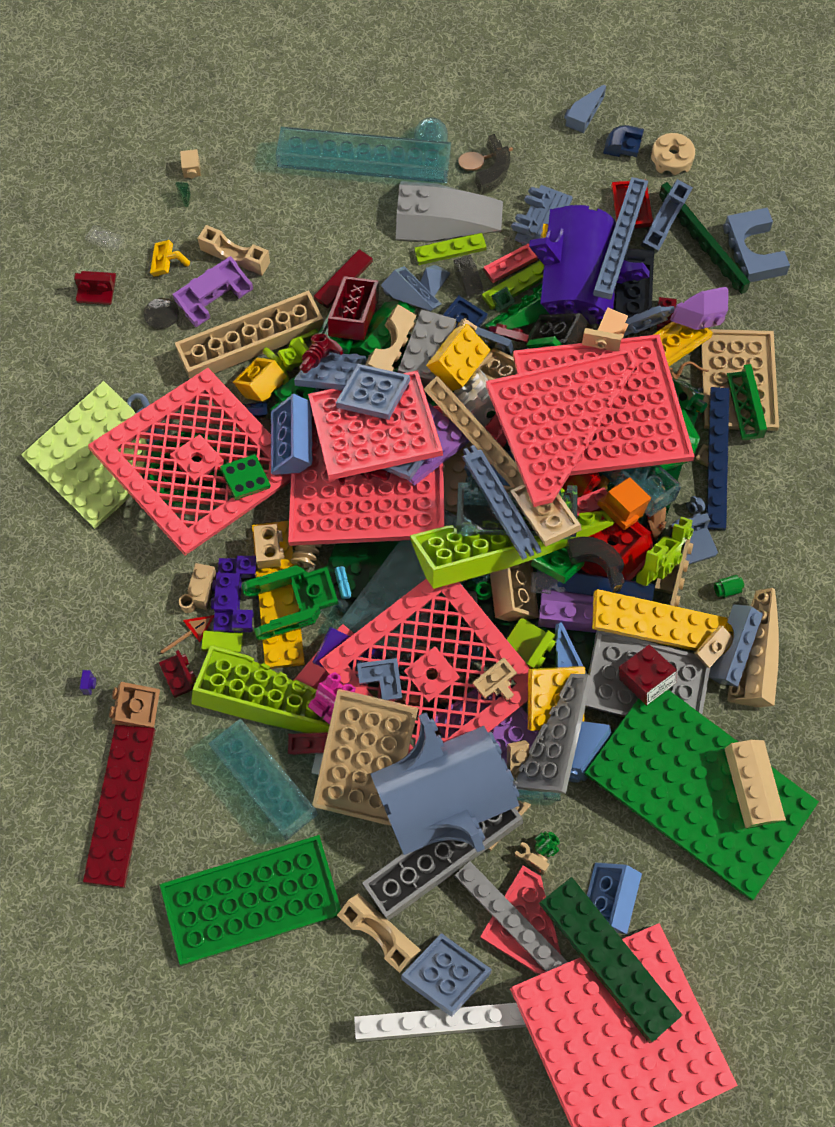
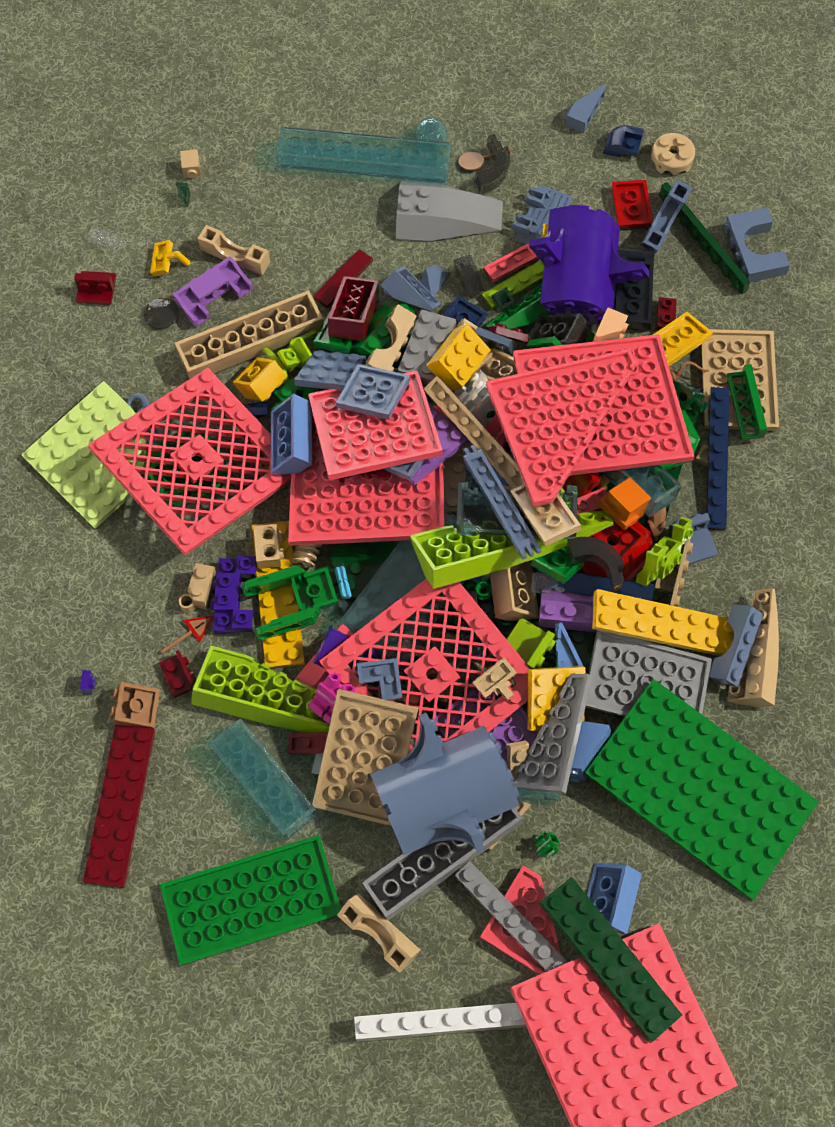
(223, 640): lime tile -> none
(245, 477): green tile -> none
(319, 349): dark red piece -> none
(446, 974): sand blue plate -> none
(450, 249): lime plate -> none
(536, 861): tan plate -> none
(601, 339): tan plate -> none
(620, 238): sand blue plate -> none
(647, 674): dark red brick -> none
(648, 319): sand blue plate -> none
(695, 505): sand blue plate -> none
(703, 309): medium lavender wedge -> none
(714, 646): tan plate -> none
(729, 586): green brick -> none
(754, 783): tan slope -> none

